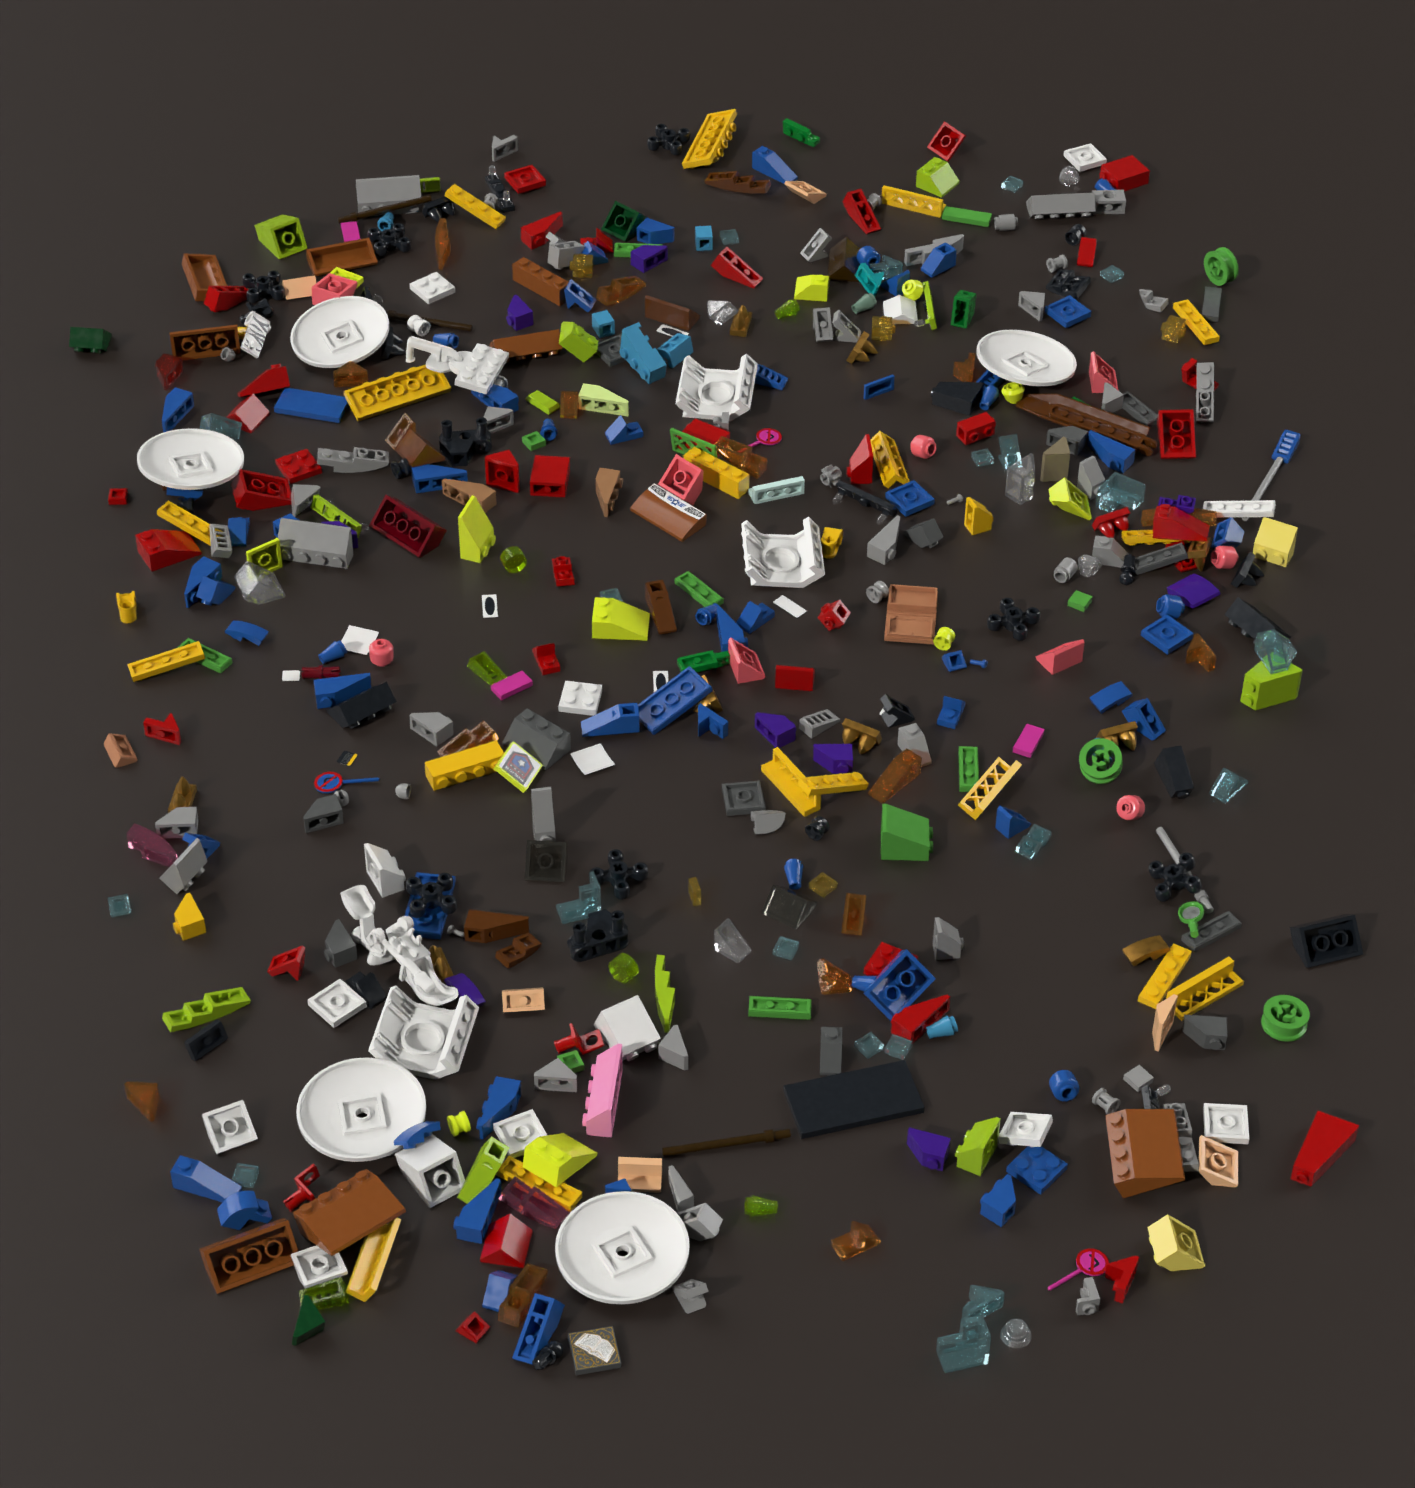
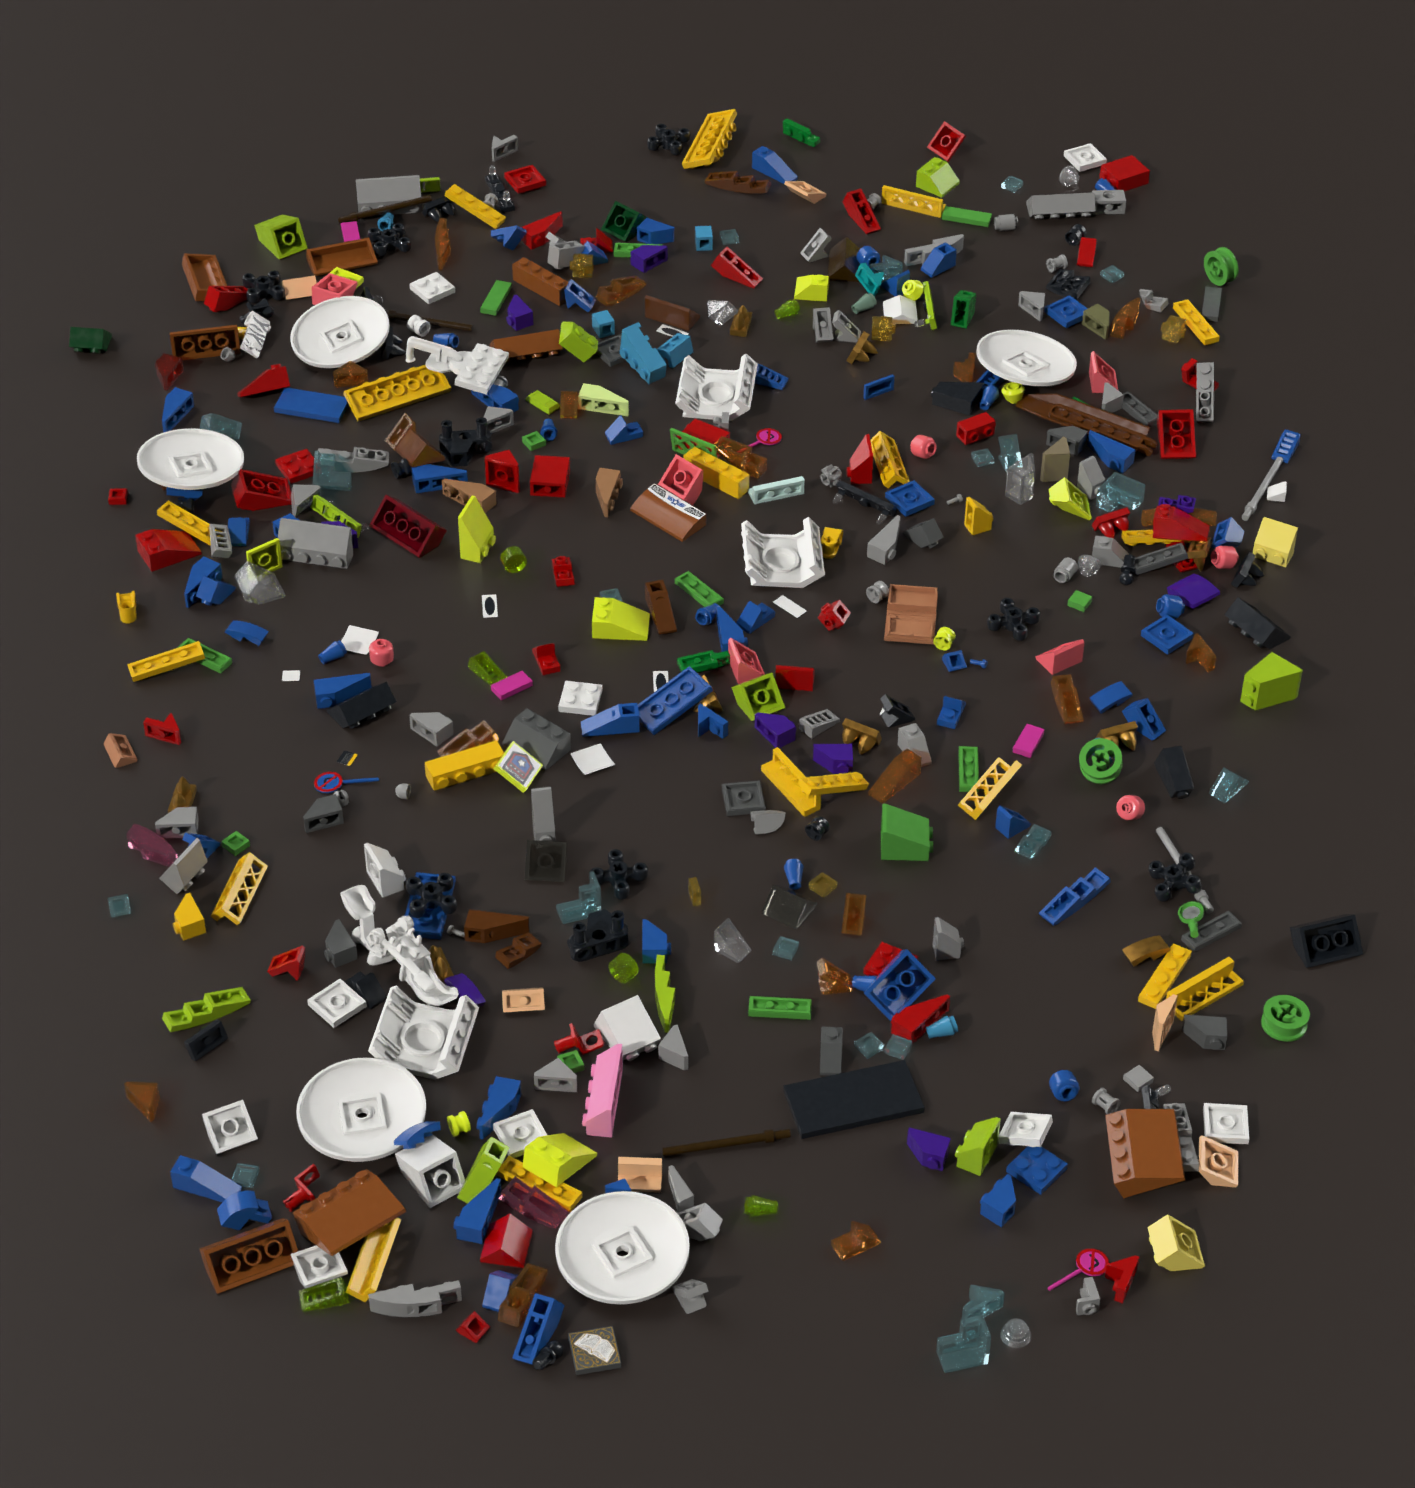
(235, 843): none -> bright green tile
(237, 879): none -> yellow fence
(249, 413): slope -> none
(308, 1322): dark green slope -> none
(320, 672): dark red pin -> none
(326, 476): none -> clear light blue panel
(409, 1303): none -> light grey slope
(496, 297): none -> bright green tile
(509, 236): none -> blue slope
(653, 942): none -> blue slope
(758, 696): none -> lime slope
(1066, 699): none -> clear orange slope
(1074, 898): none -> blue slope
(1097, 320): none -> olive slope
(1125, 319): none -> clear orange slope
(1241, 508): white tile -> none
(1274, 650): clear light blue slope -> none
(1277, 492): none -> white slope
(1323, 1147): red slope -> none

